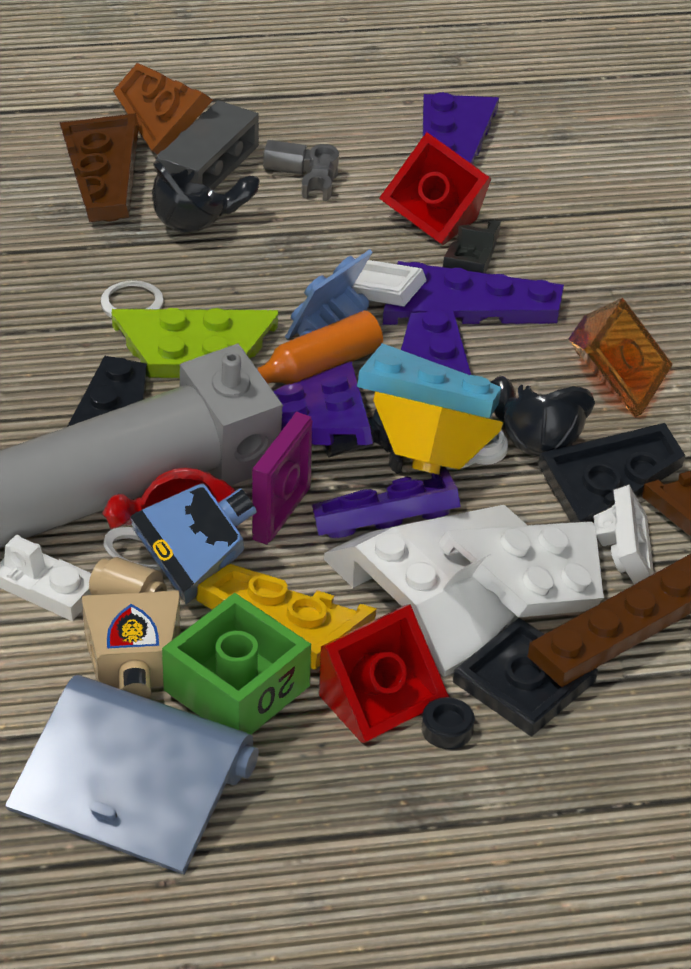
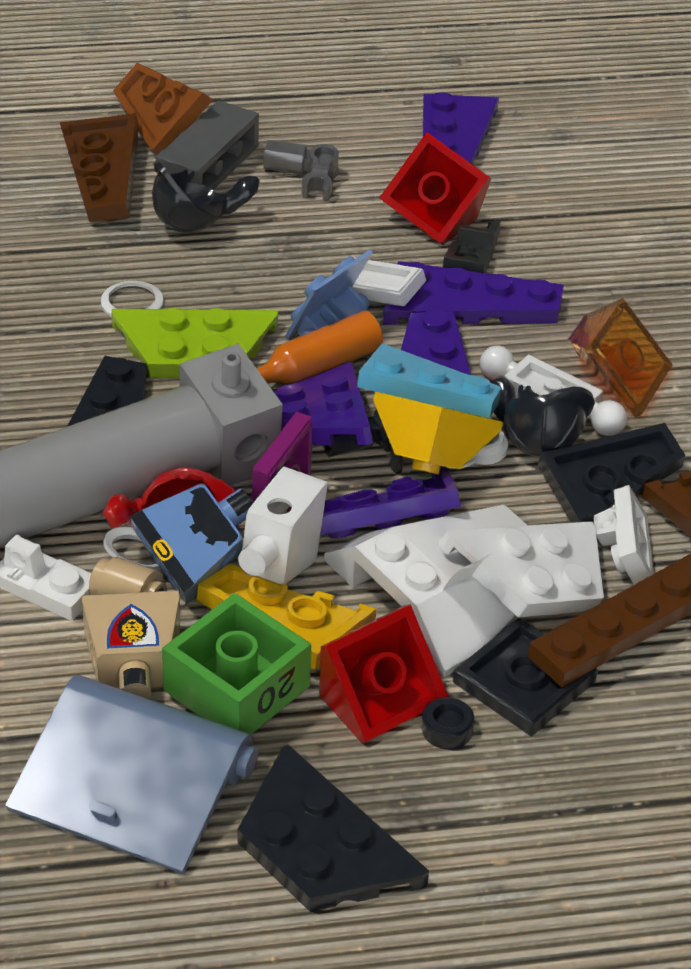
(279, 542): none -> white torso
(321, 840): none -> black wing
(606, 417): none -> white plate

